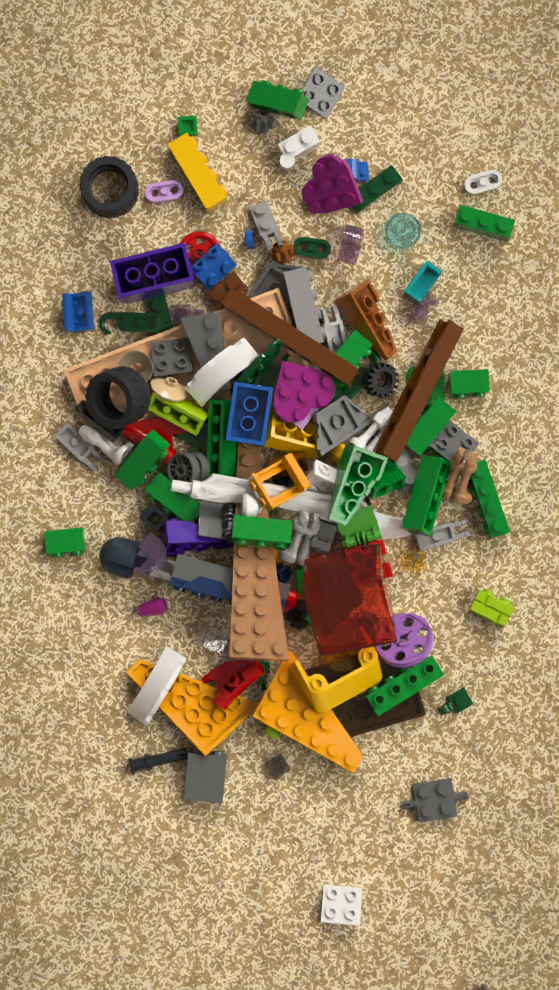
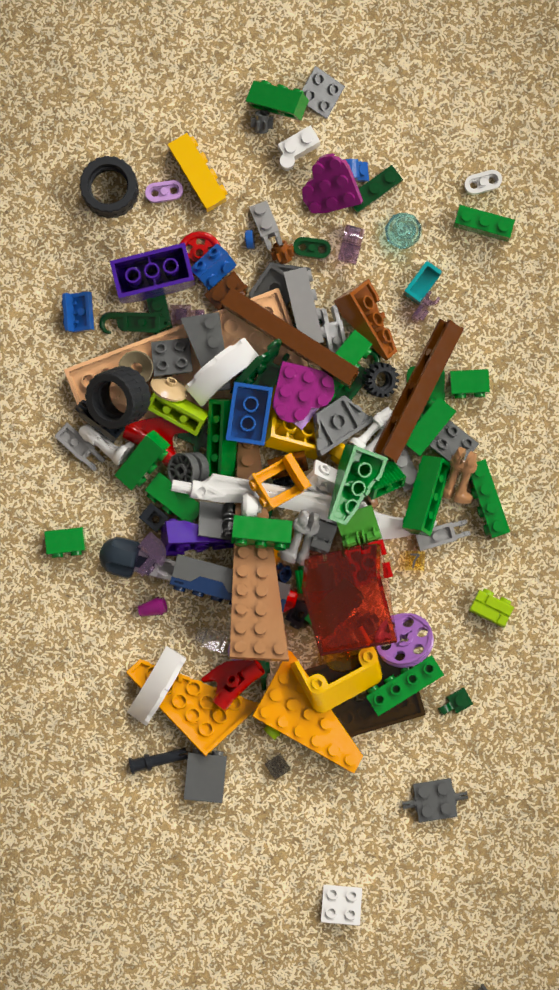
(188, 125): green plate -> none

